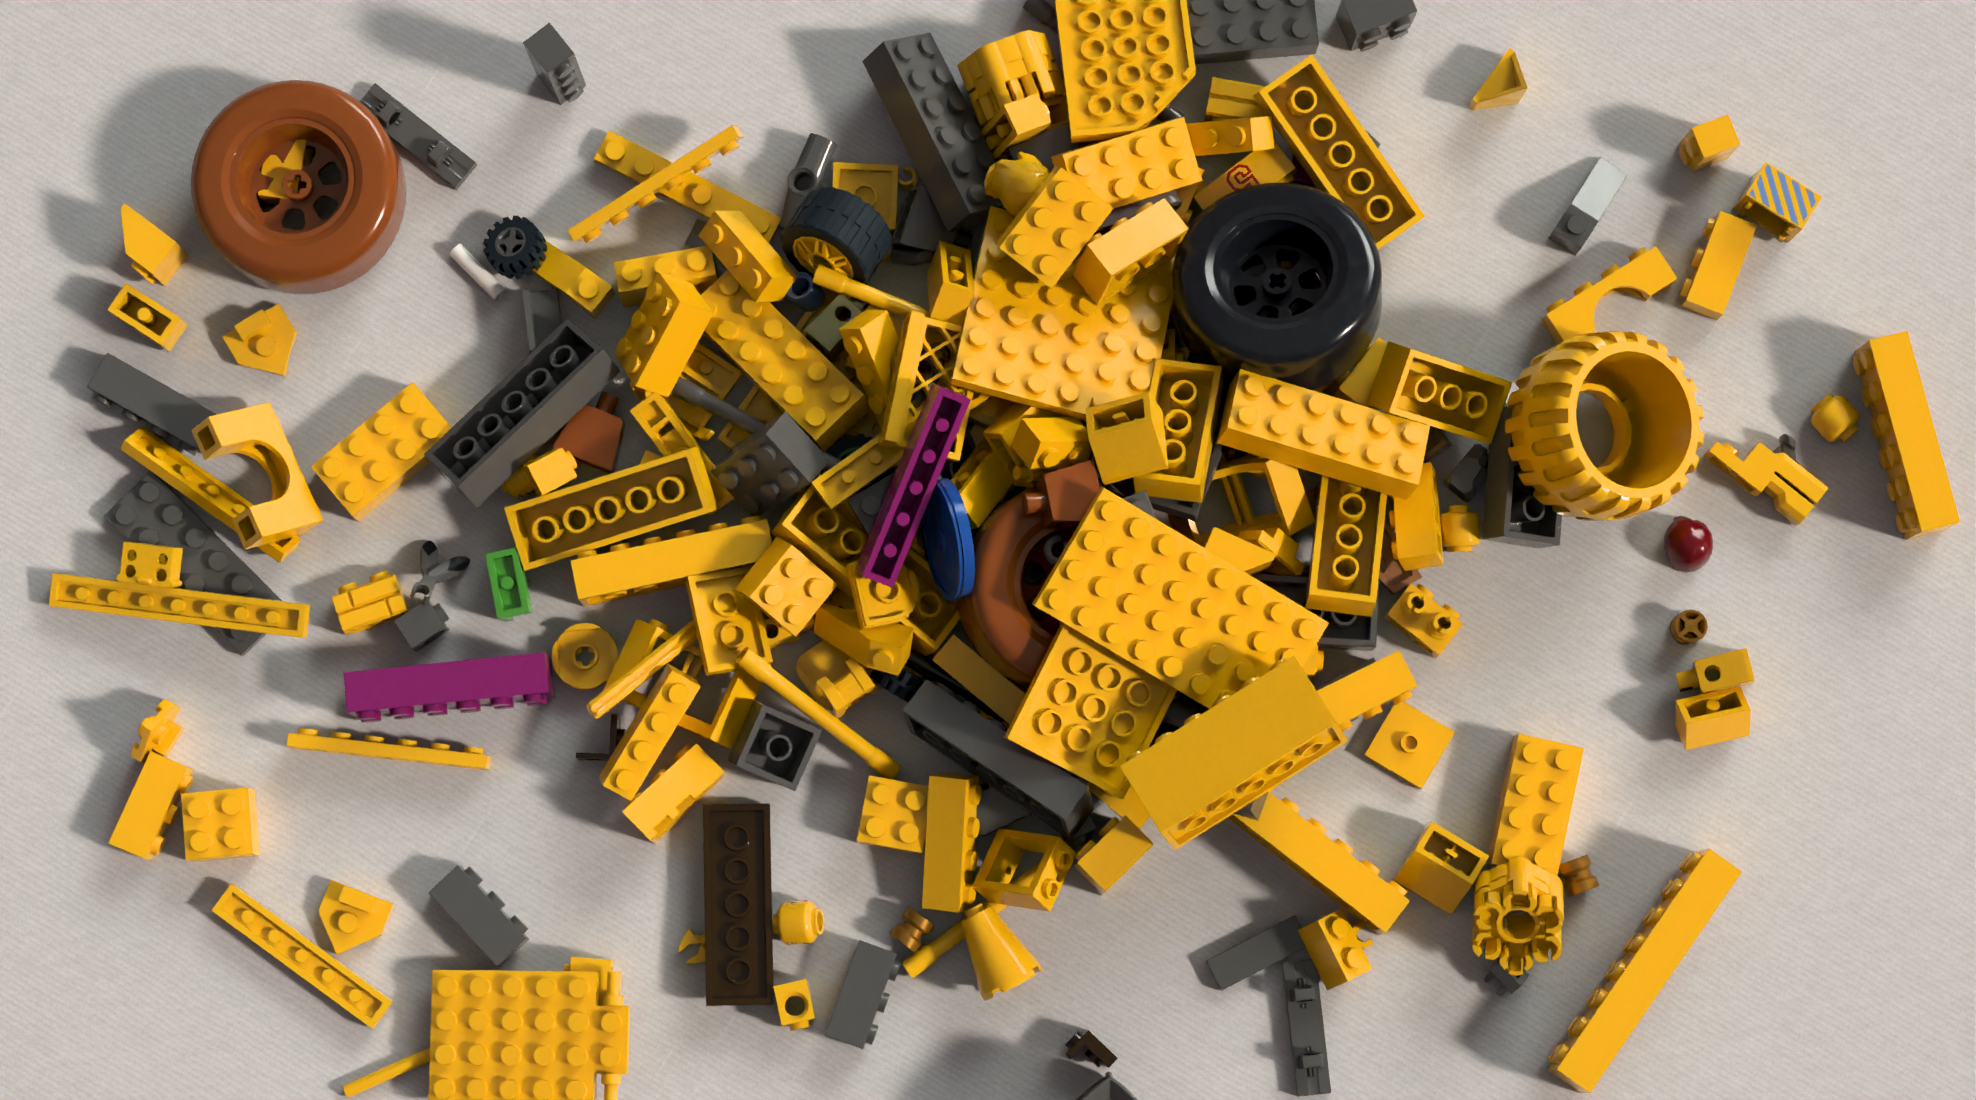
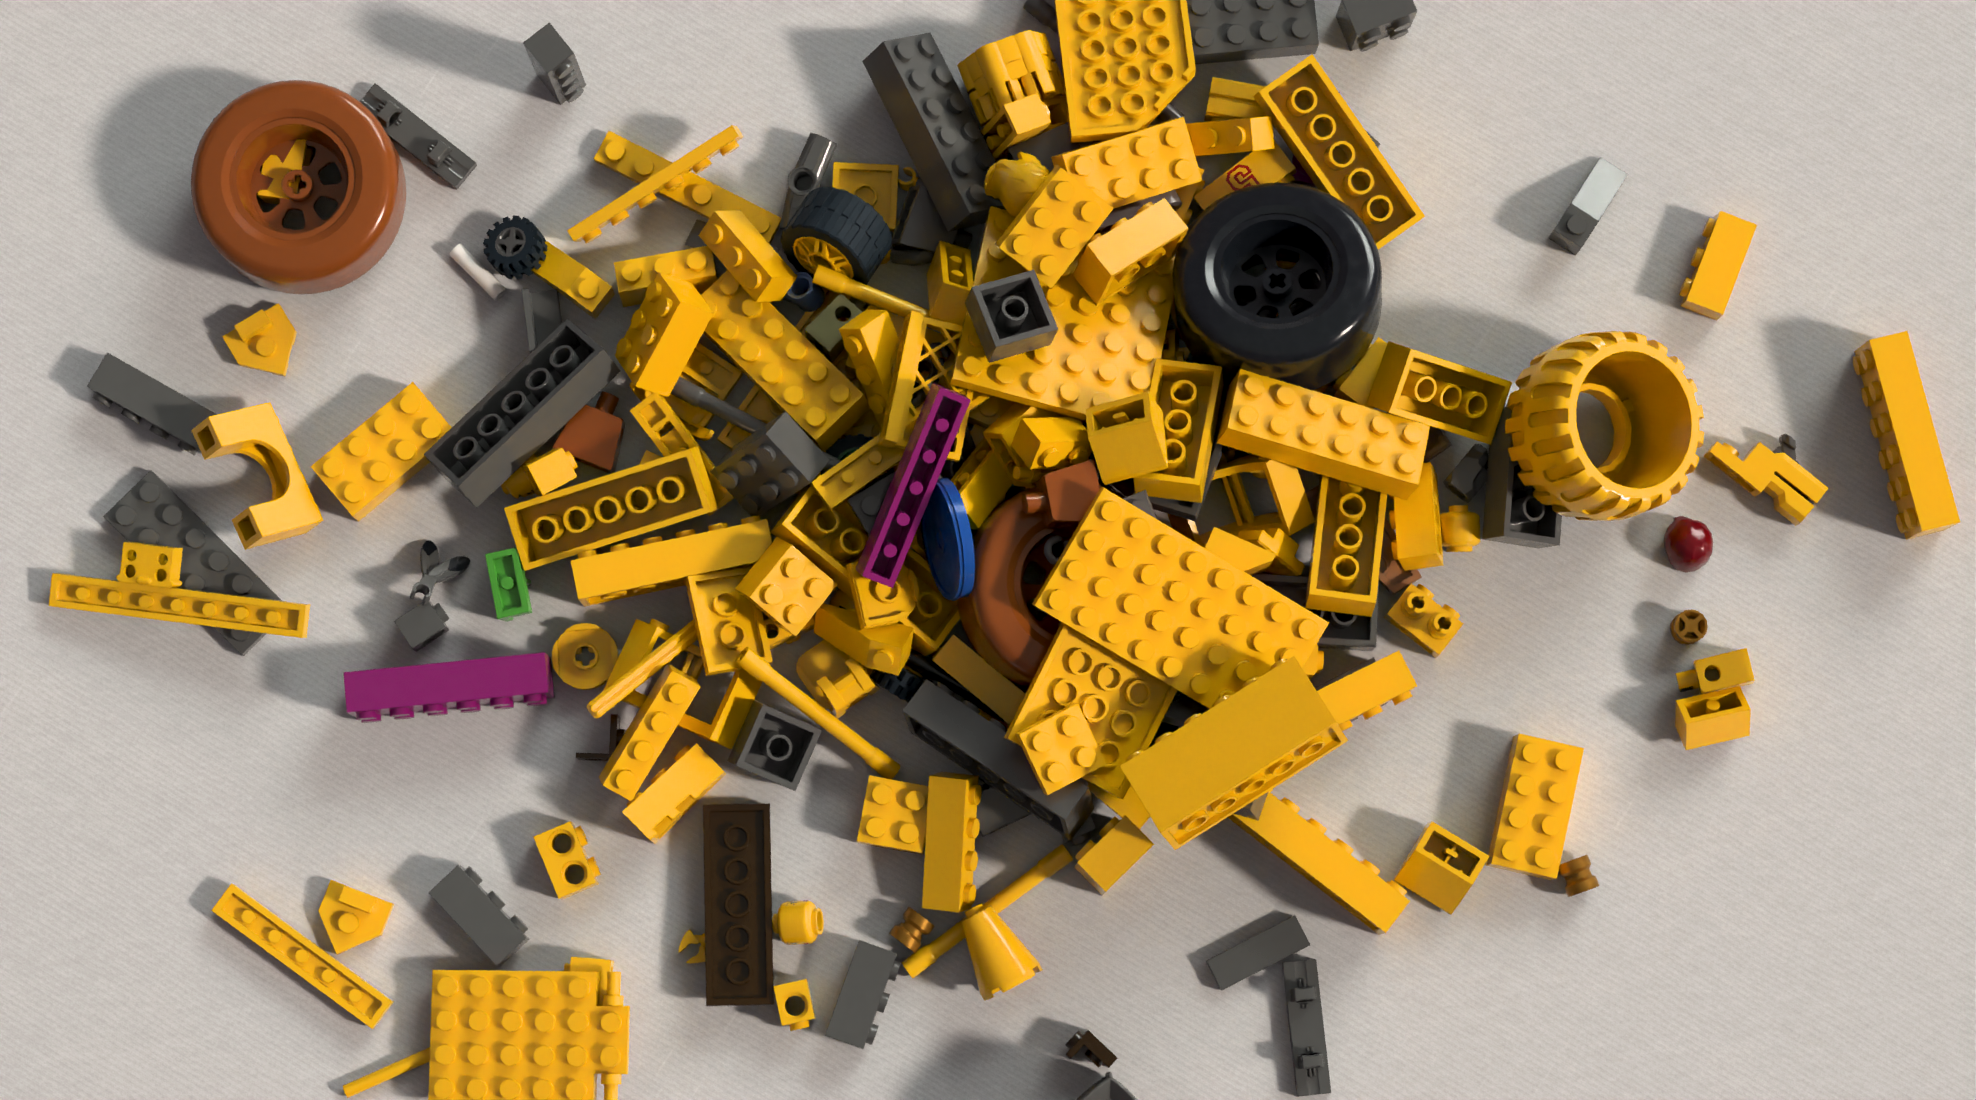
(147, 317): yellow brick -> none
(152, 251): yellow slope -> none
(152, 806): yellow brick -> none
(158, 732): yellow plate -> none
(196, 484): yellow plate -> none
(220, 824): yellow brick -> none
(370, 603): yellow brick -> none
(374, 747): yellow plate -> none
(559, 863): none -> yellow brick
(1002, 862): yellow window -> none
(1011, 316): none -> dark grey brick
(1060, 748): none -> yellow plate
(1336, 948): yellow brick -> none
(1409, 744): yellow plate -> none
(1503, 86): yellow slope -> none
(1509, 982): dark grey tile -> none
(1517, 936): yellow piece -> none
(1641, 277): yellow arch -> none
(1643, 970): yellow brick -> none
(1708, 143): yellow brick -> none
(1777, 202): yellow container -> none
(1835, 418): yellow head -> none

